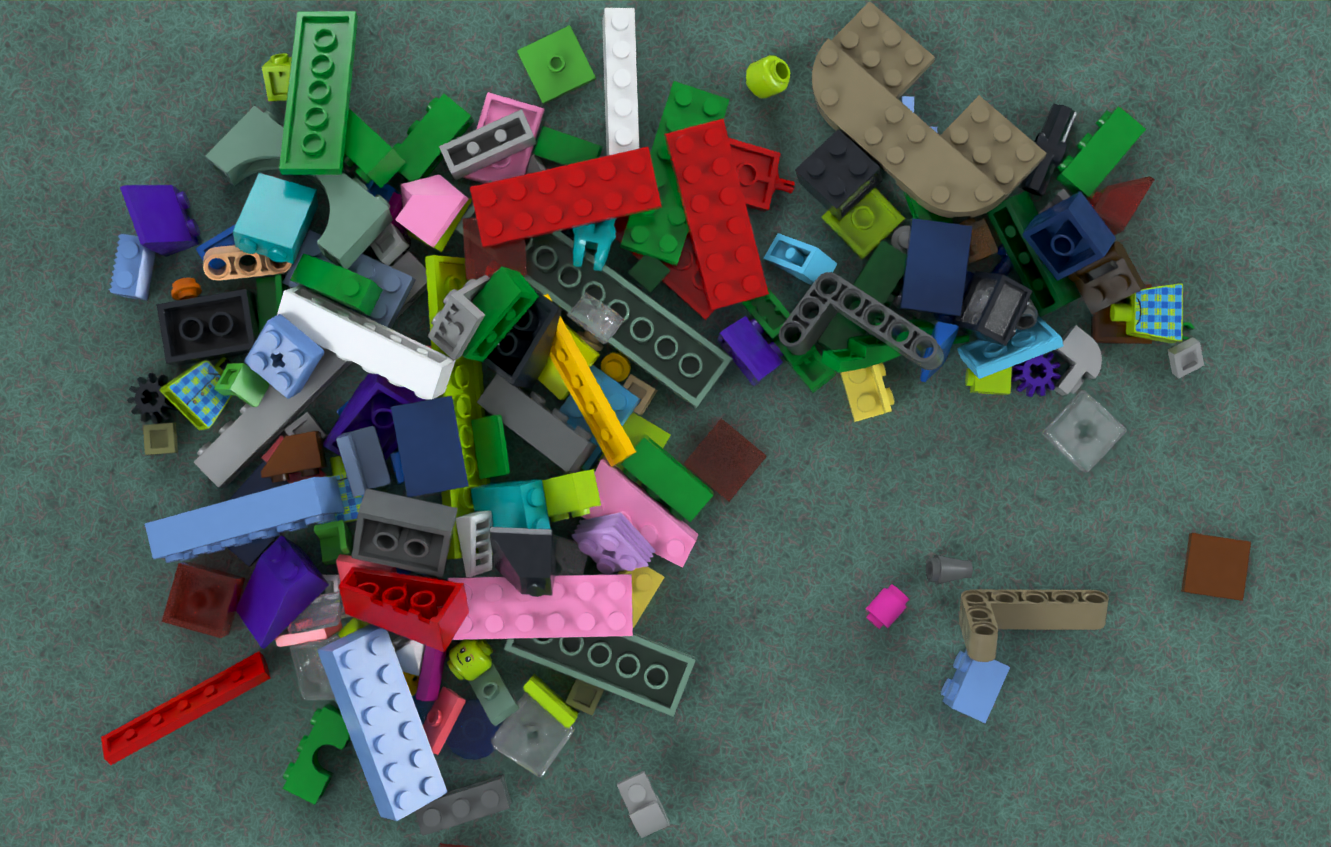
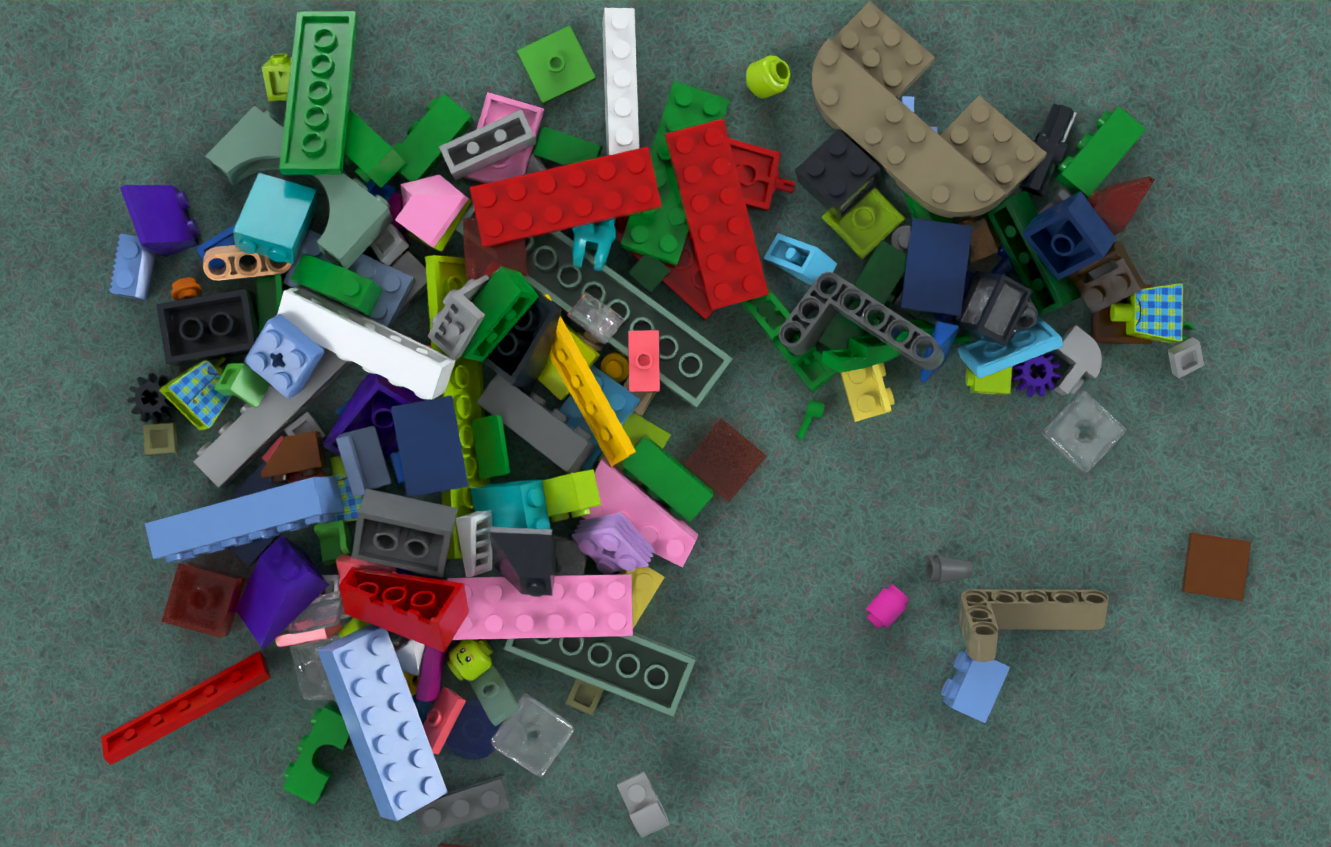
(550, 701): lime tile -> none
(644, 361): none -> coral plate
(750, 350): dark purple slope -> none
(814, 409): none -> green hand

